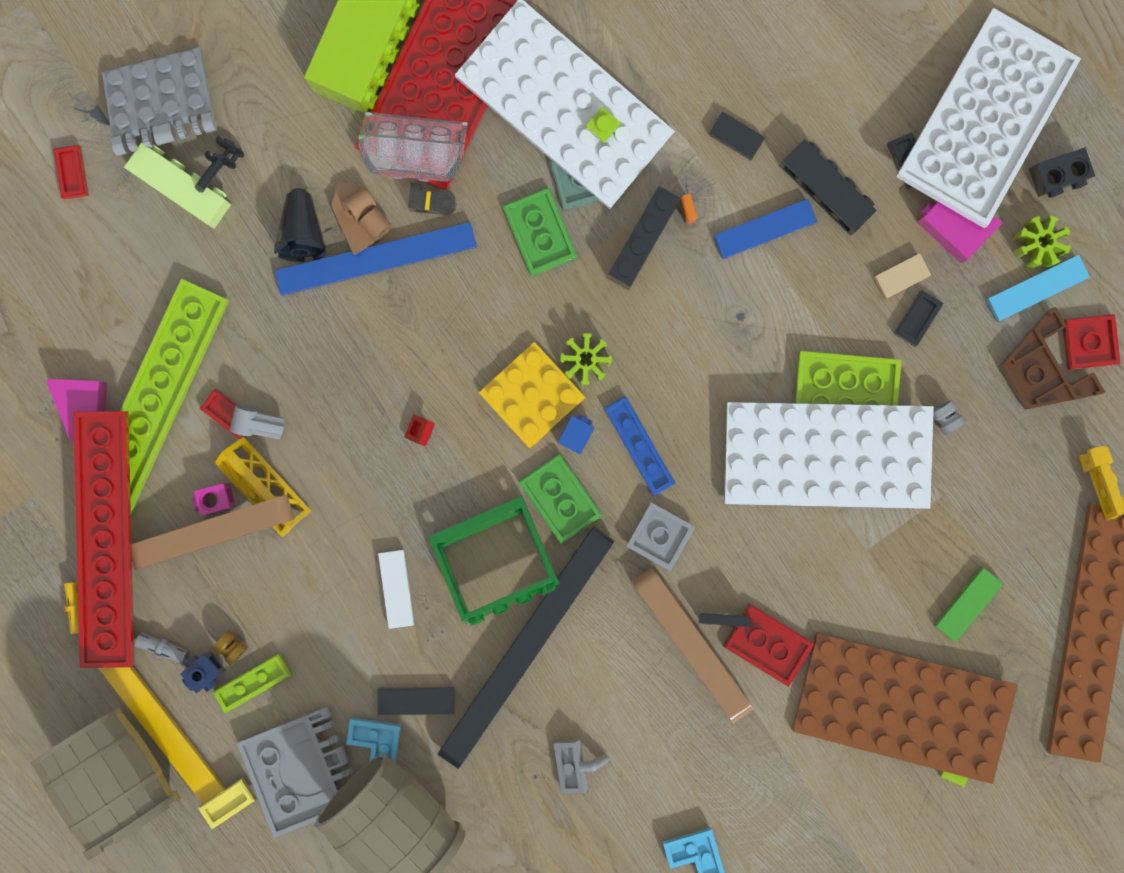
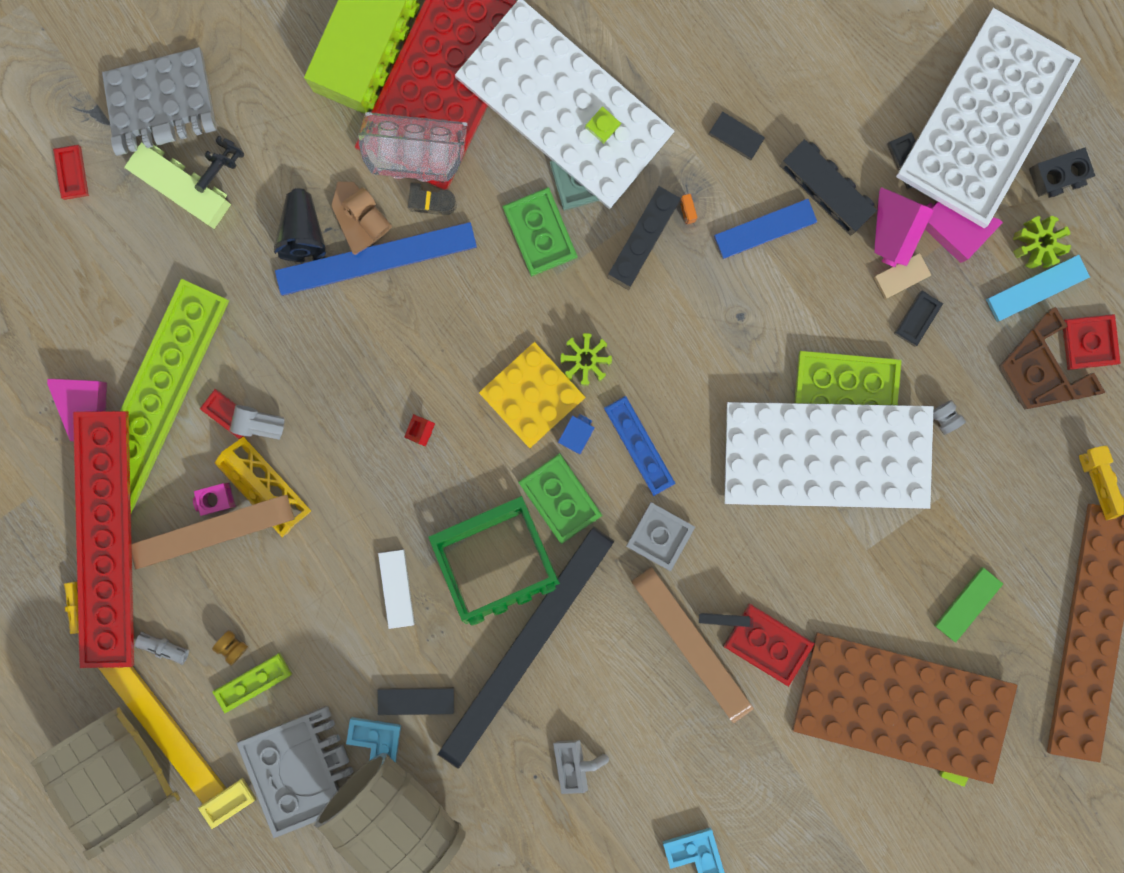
(202, 672): dark blue brick -> none
(899, 227): none -> dark pink slope

